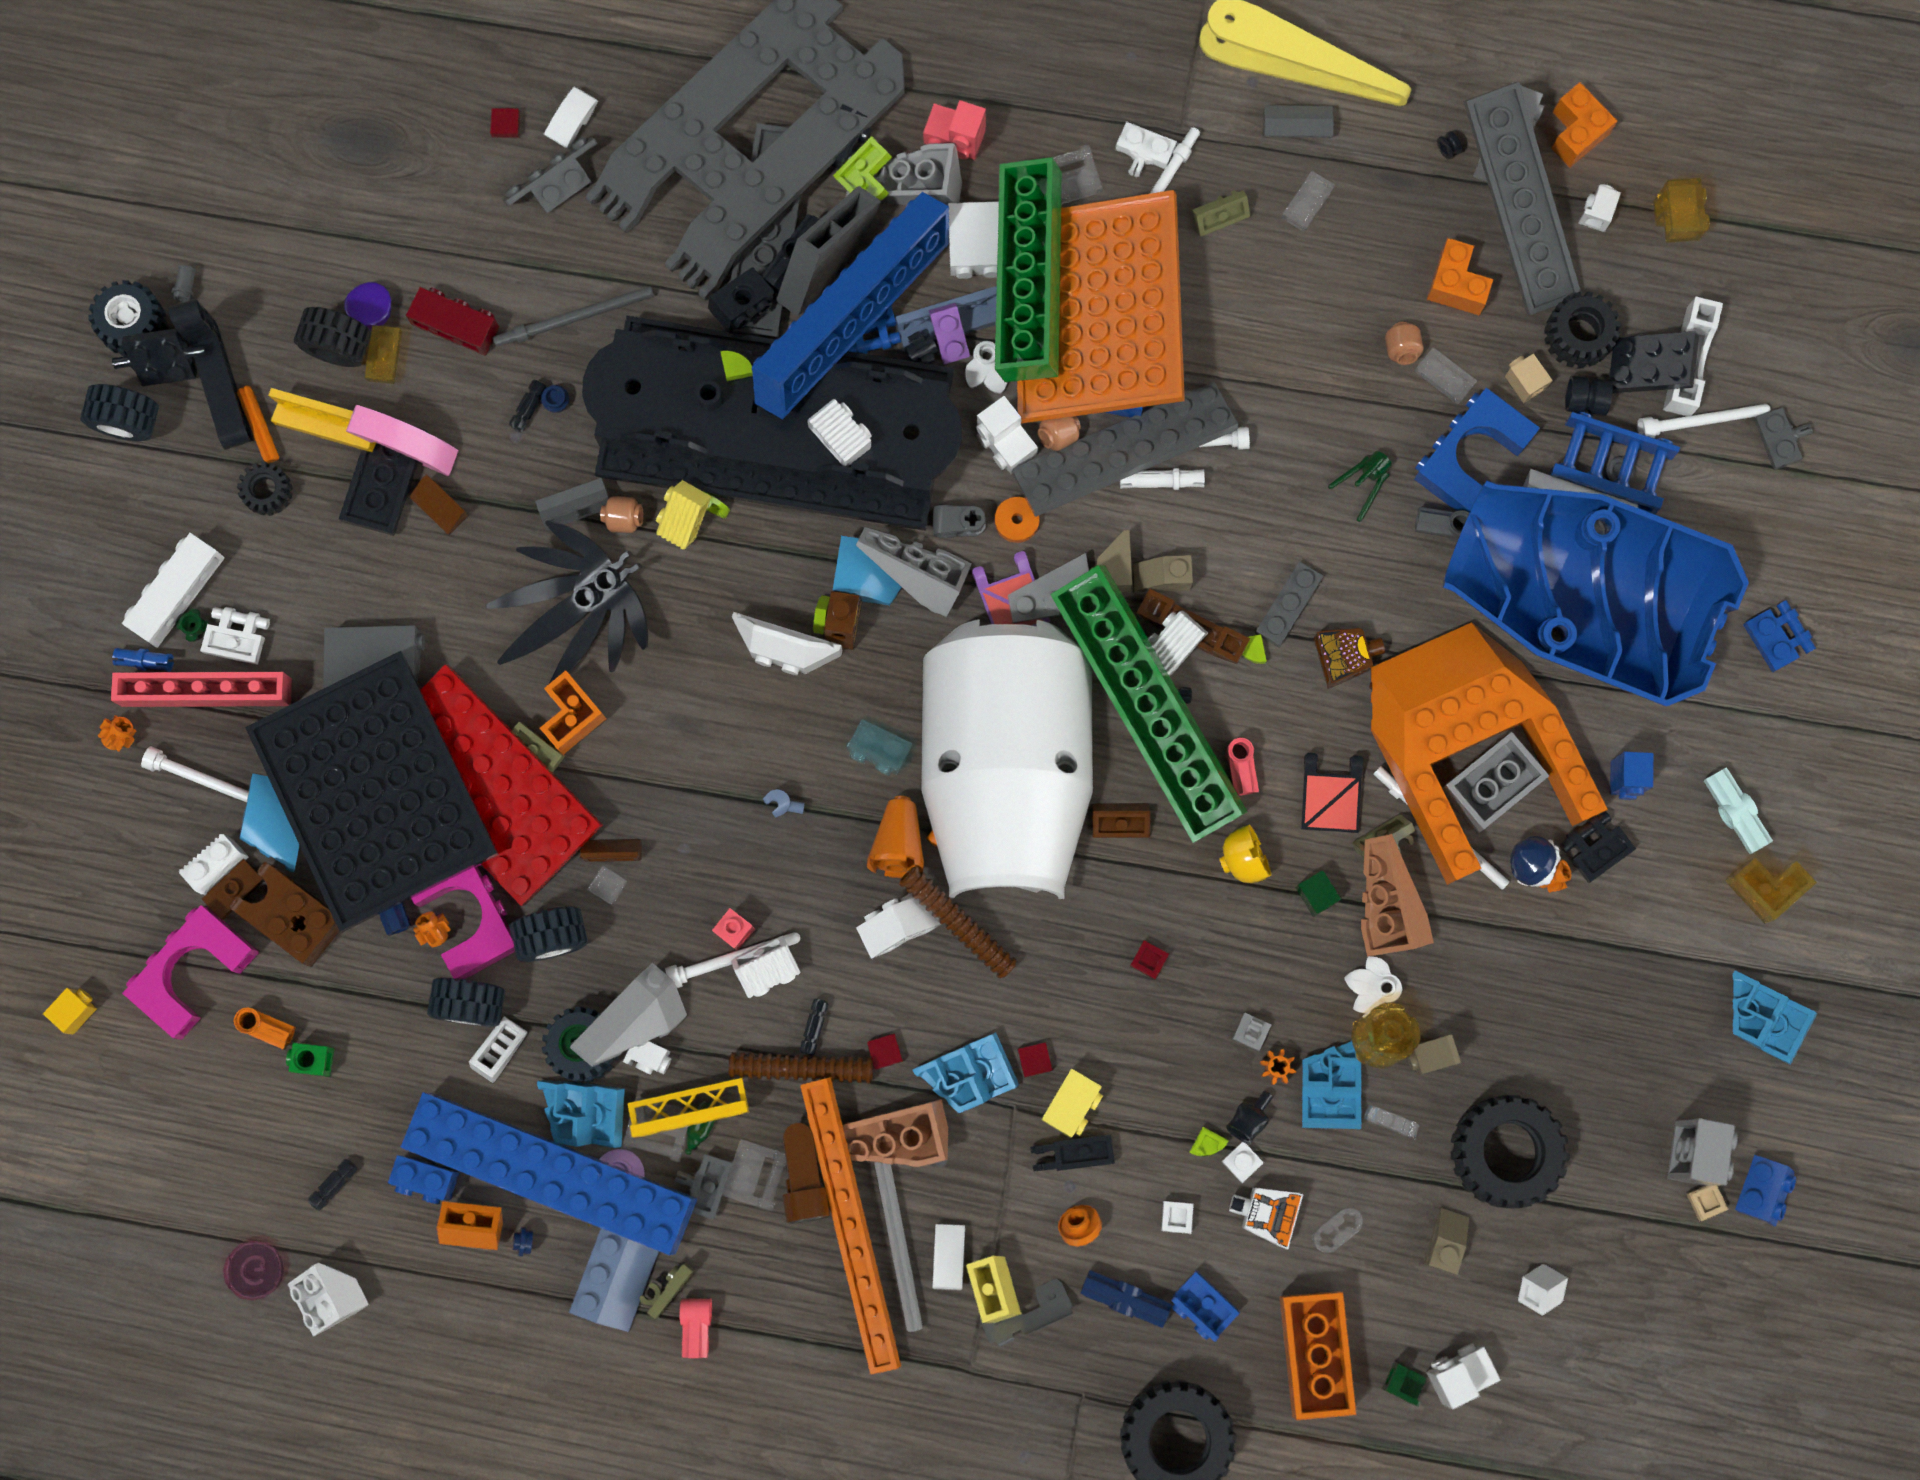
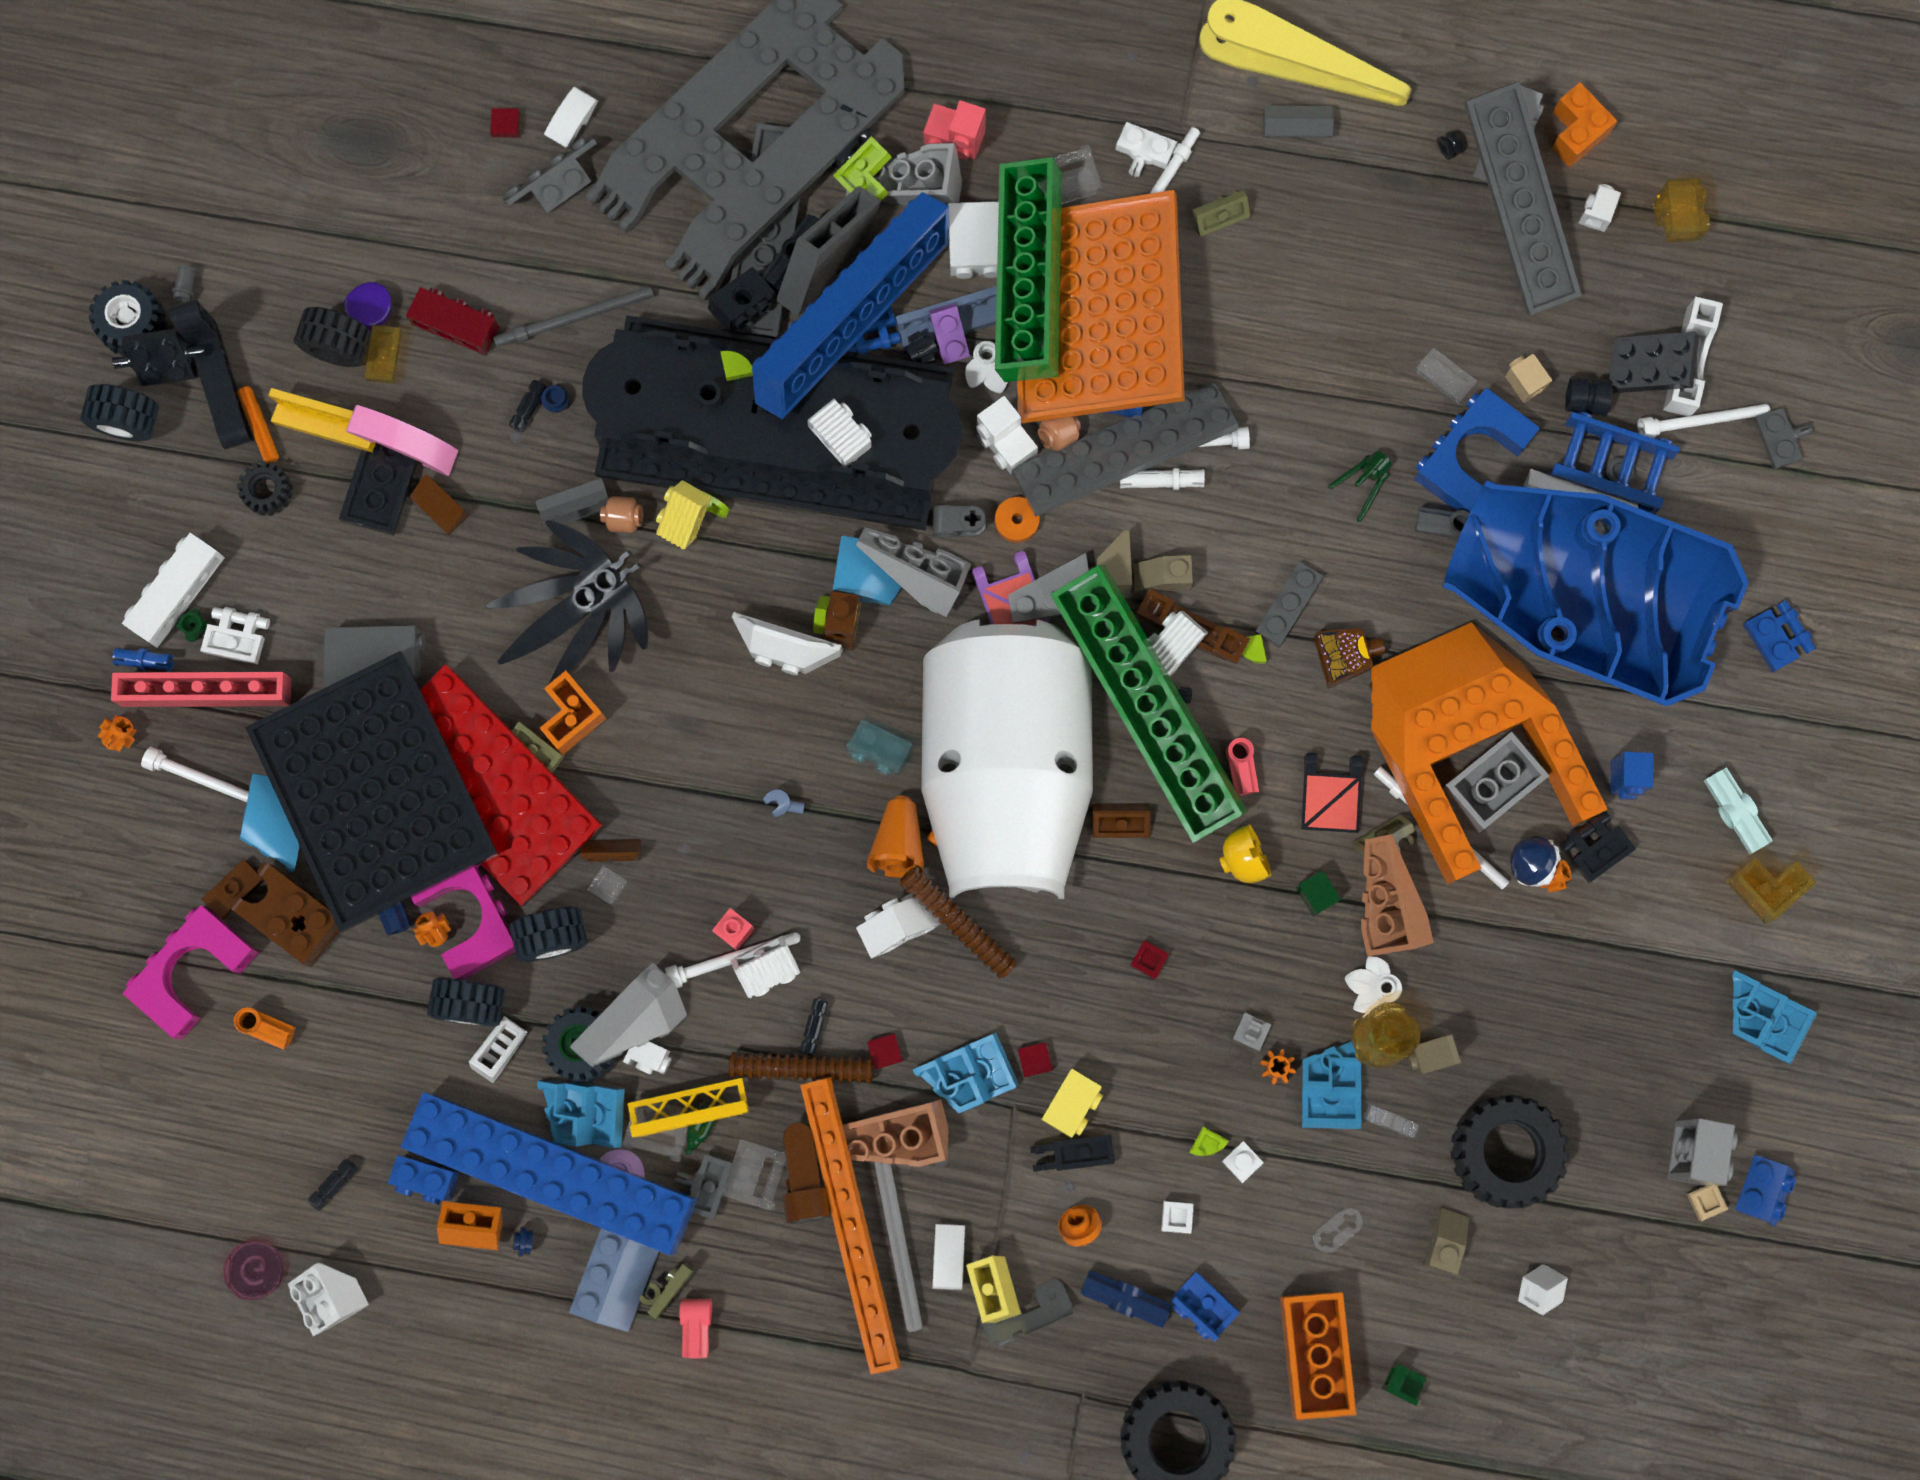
(70, 1010): yellow brick -> none
(213, 864): white brick -> none
(322, 1059): green brick -> none
(1250, 1119): black piece -> none
(1269, 1214): torso -> none
(1308, 201): clear plate -> none
(1404, 343): nougat head -> none
(1454, 284): orange brick -> none
(1462, 1377): white brick -> none
(1595, 313): black tyre -> none

